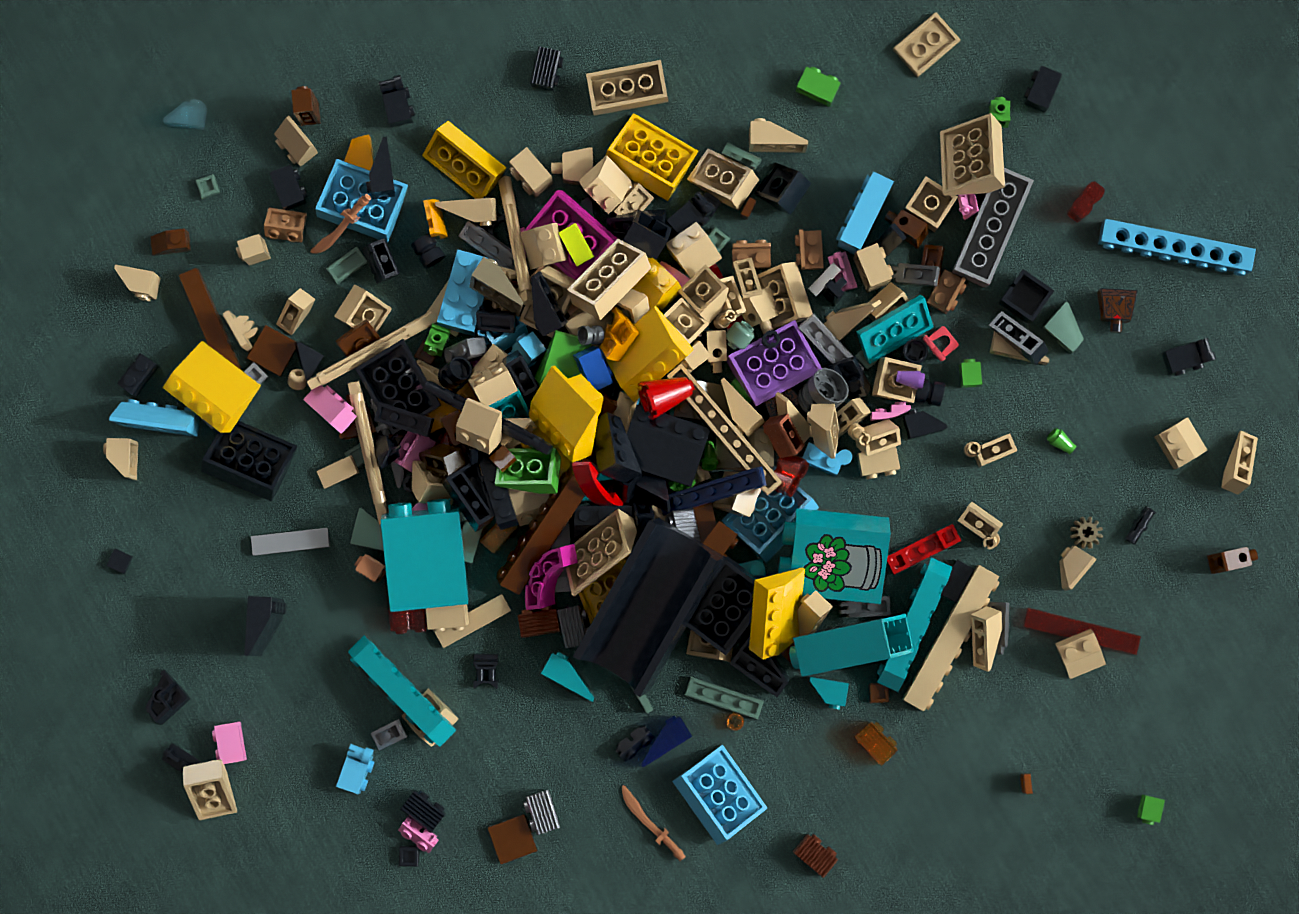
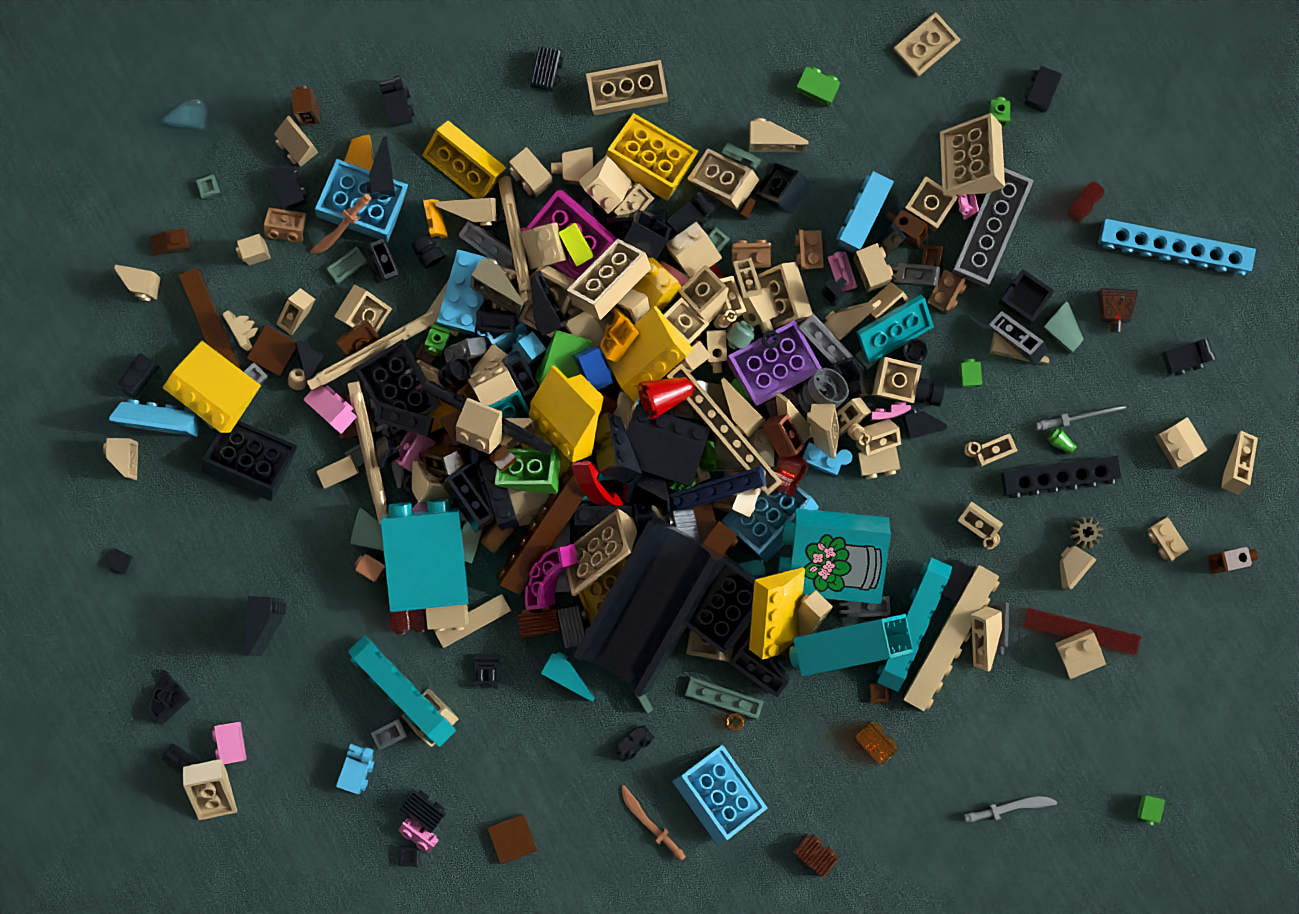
(290, 541): light grey tile -> none
(542, 812): flat silver brick -> none
(591, 335): dark grey wheel -> none
(669, 737): clear blue slope -> none
(828, 274): white sticker -> none
(830, 691): teal slope -> none
(912, 379): medium lavender cone -> none
(923, 549): red slope -> none
(940, 332): coral piece -> none
(1026, 783): dark orange tile -> none
(1031, 802): none -> light grey sword
(1064, 420): none -> light grey sword
(1109, 465): none -> black brick
(1140, 525): black pin -> none
(1167, 539): none -> tan bracket

